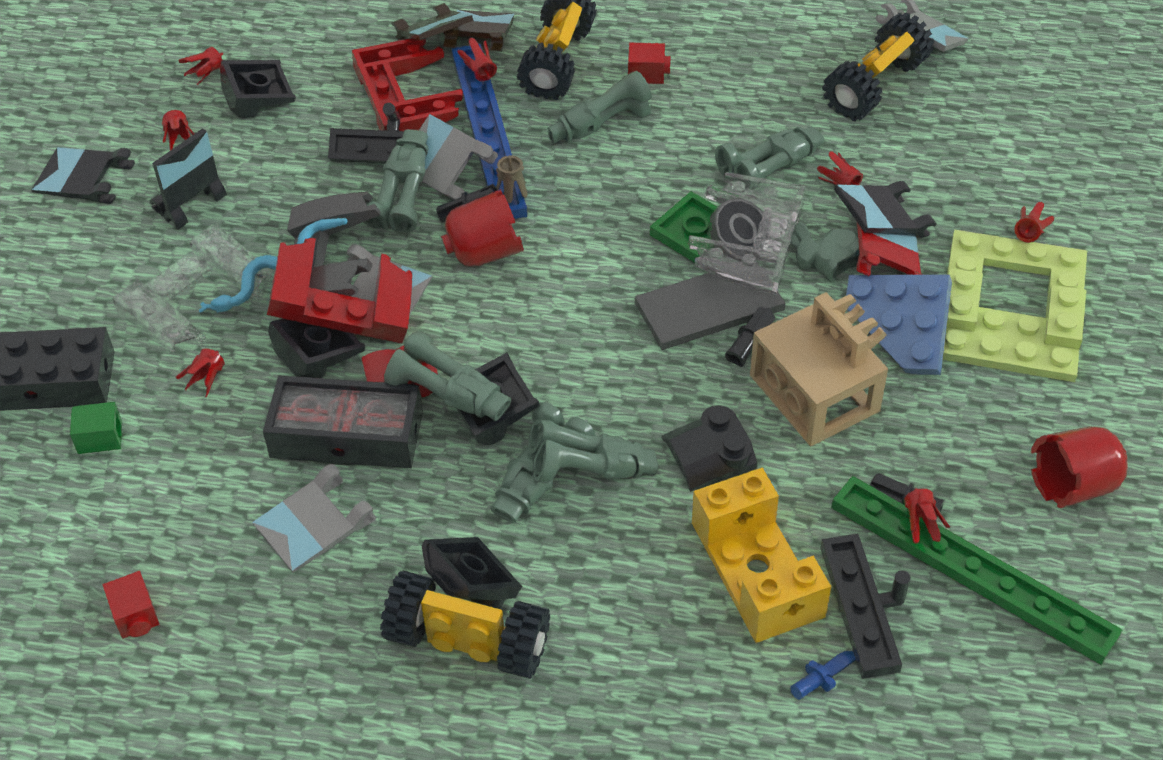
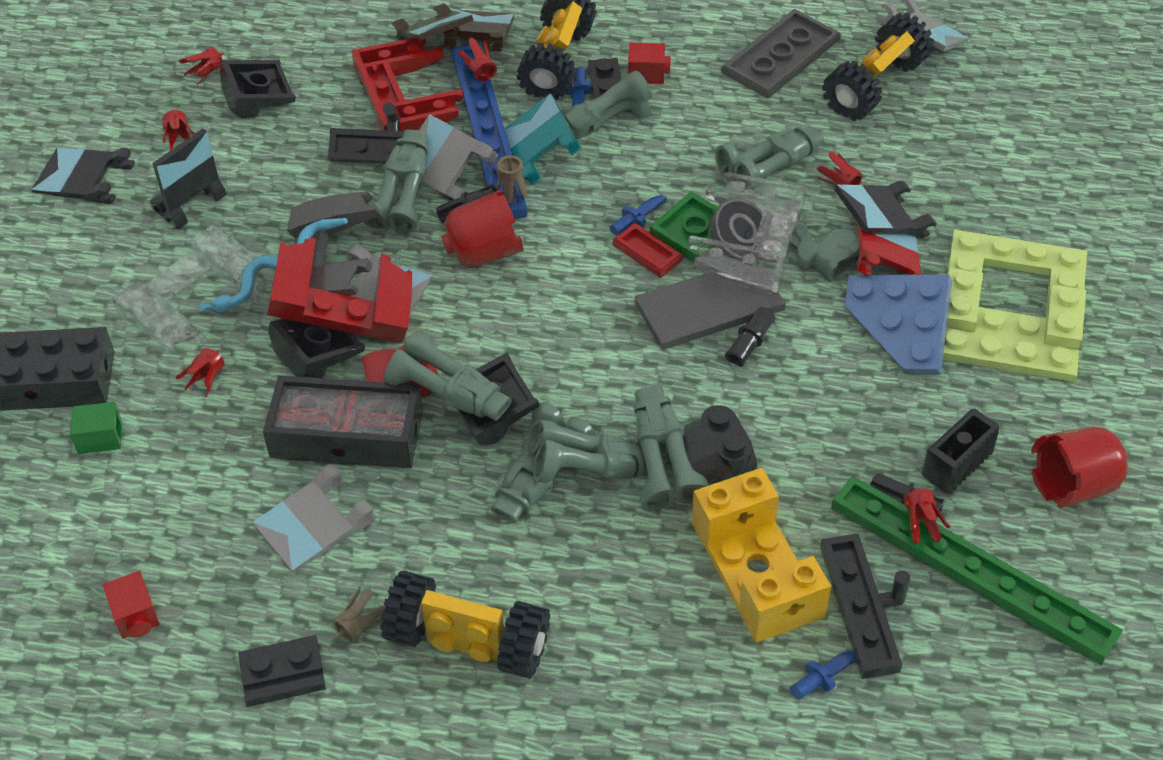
(281, 670): none -> black plate
(349, 621): none -> dark tan piece
(469, 571): black slope -> none
(538, 133): none -> teal flag
(580, 86): none -> blue piece
(603, 74): none -> black plate
(633, 215): none -> blue piece
(647, 250): none -> red tile
(660, 429): none -> sand green piece
(780, 53): none -> dark grey tile
(817, 362): tan piece -> none
(960, 450): none -> black brick
(1029, 226): red piece -> none

